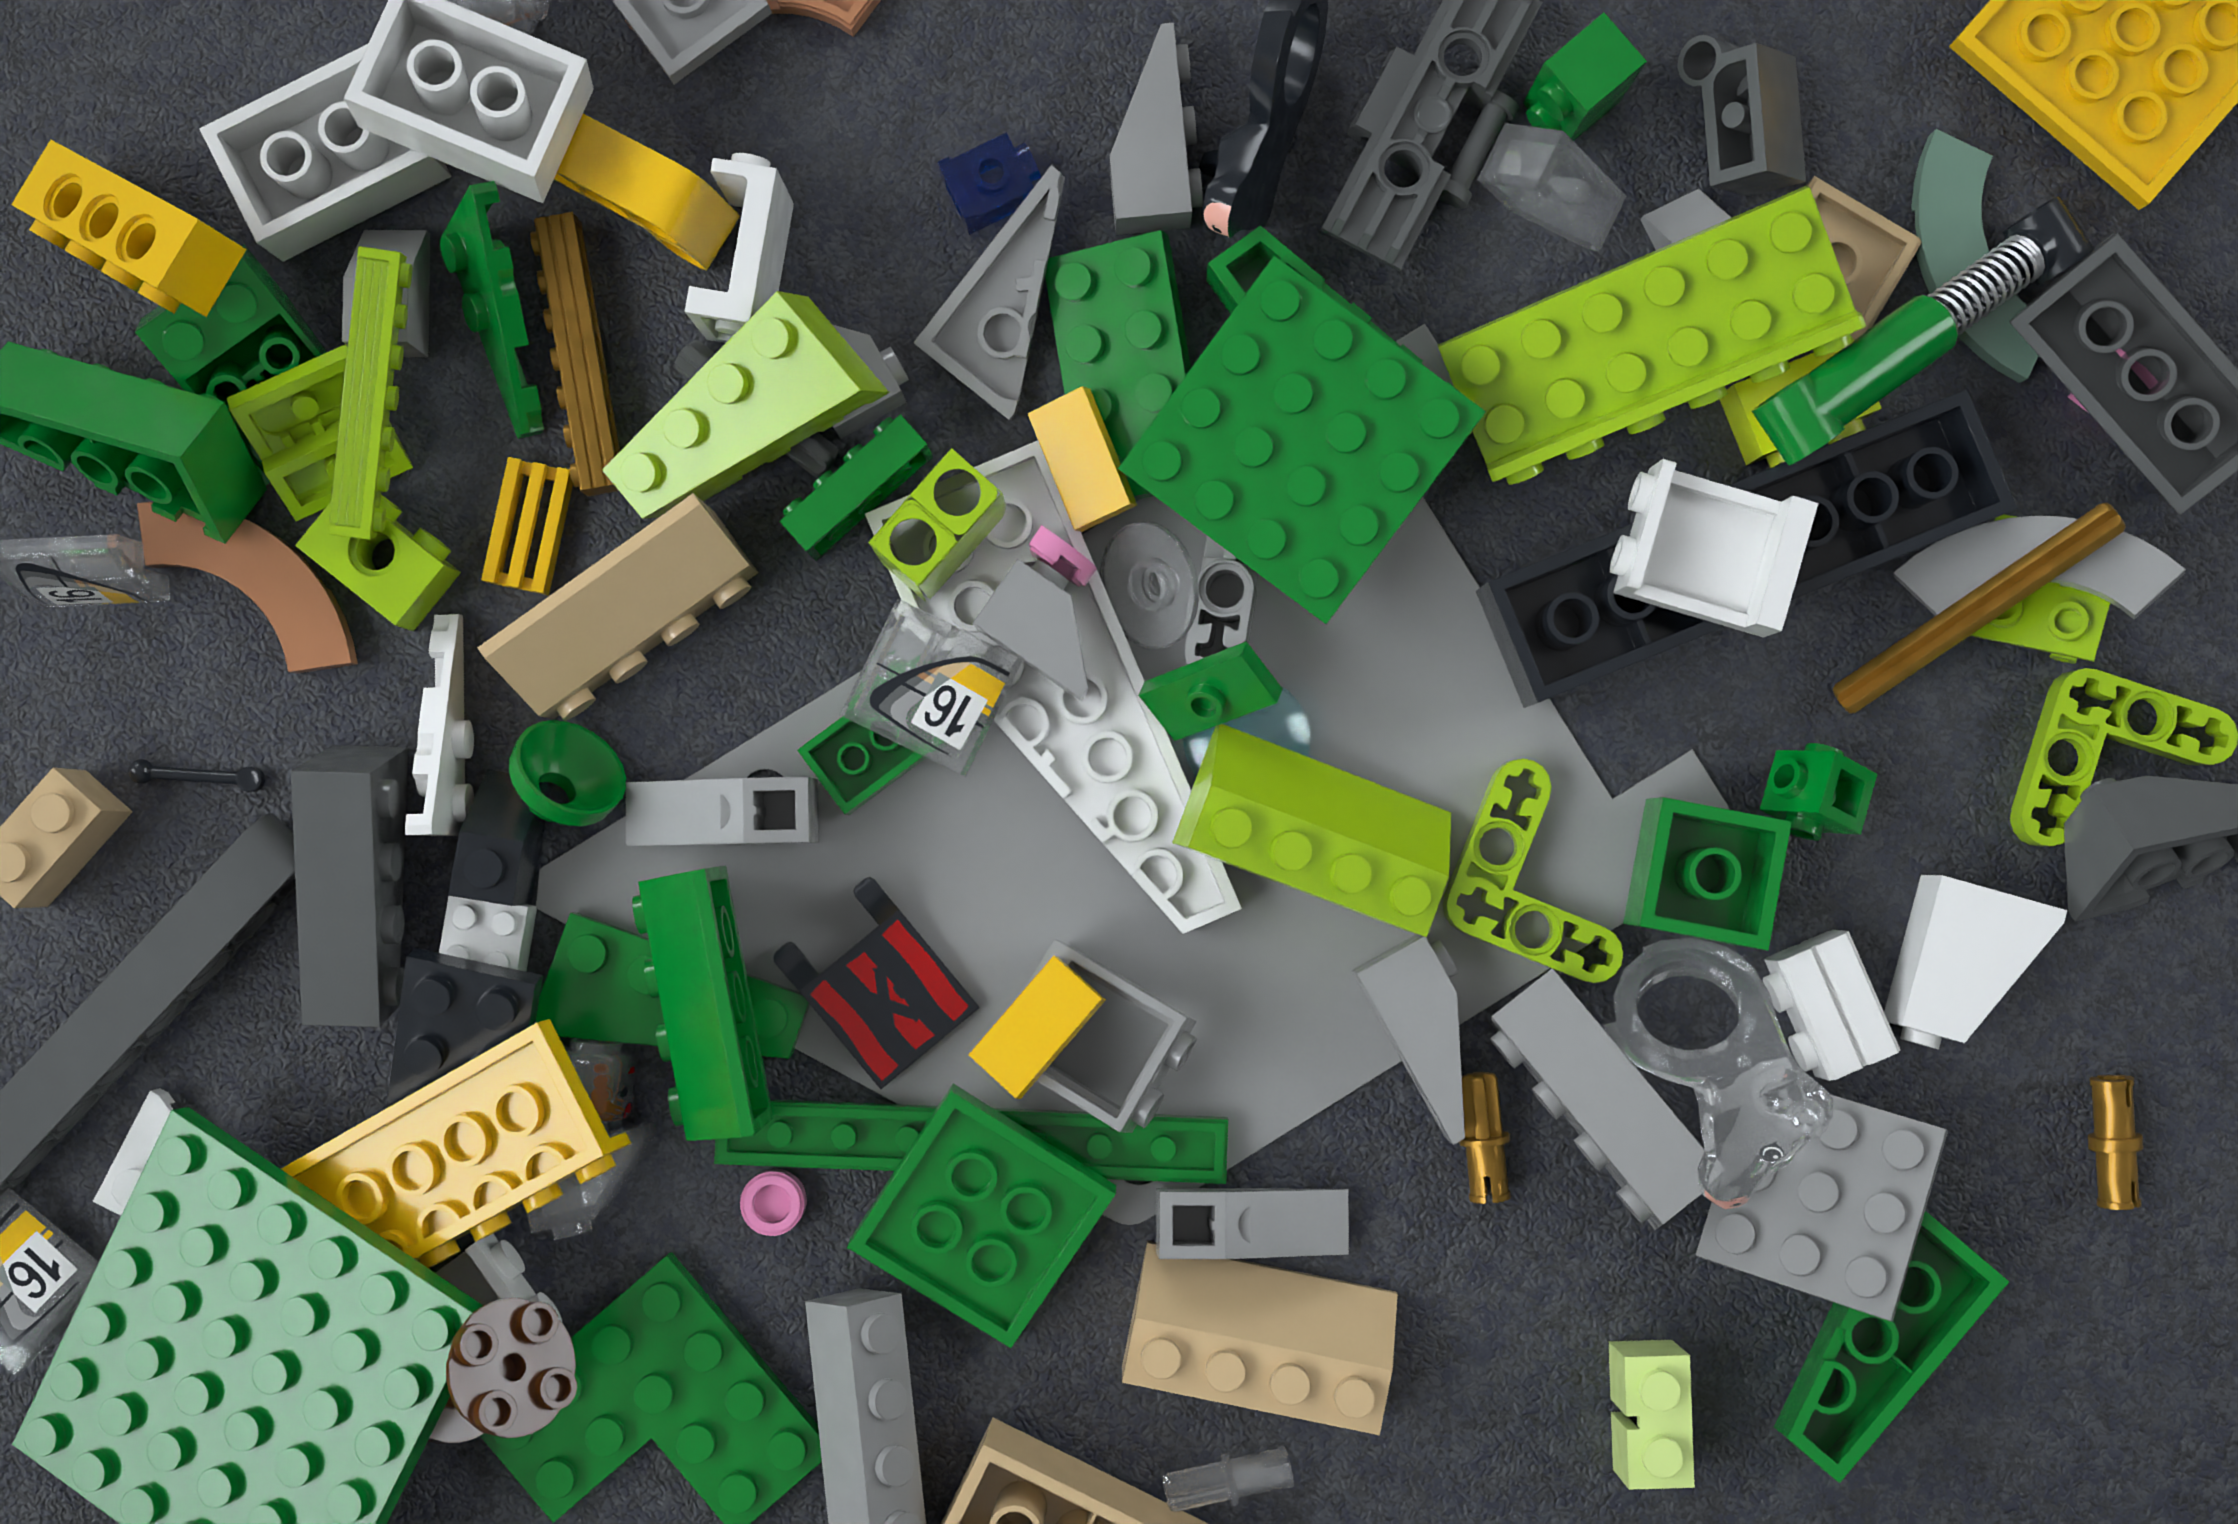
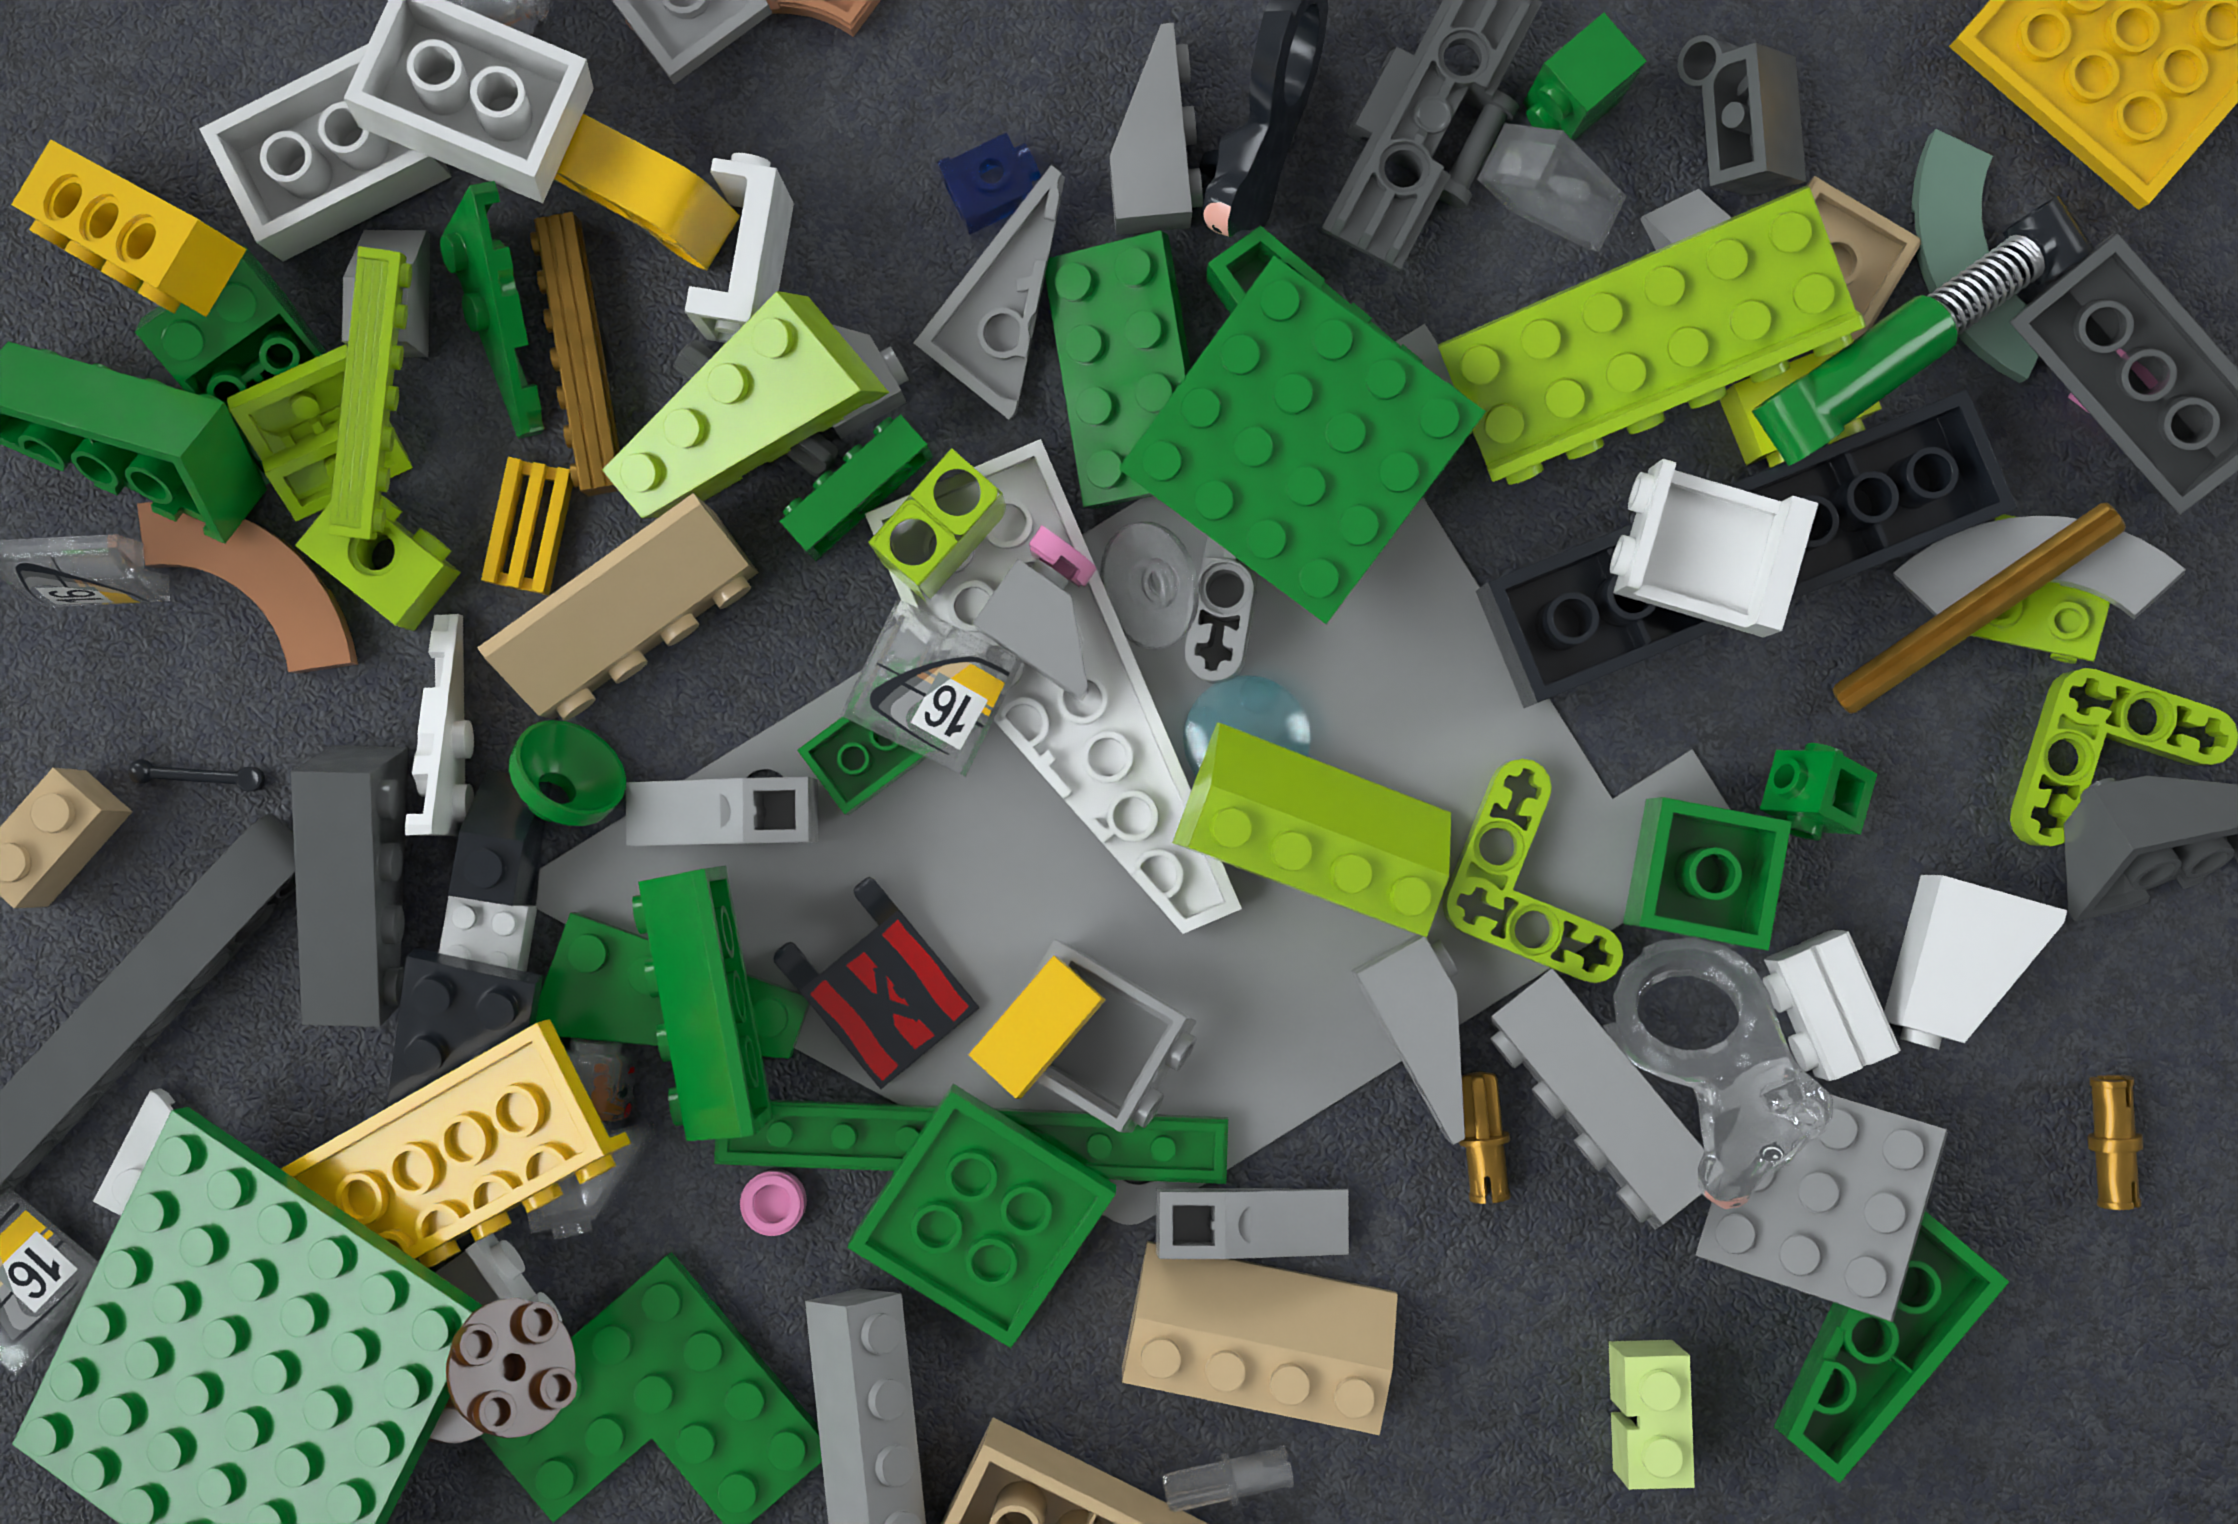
(1082, 459): yellow tile -> none
(1210, 691): green plate -> none

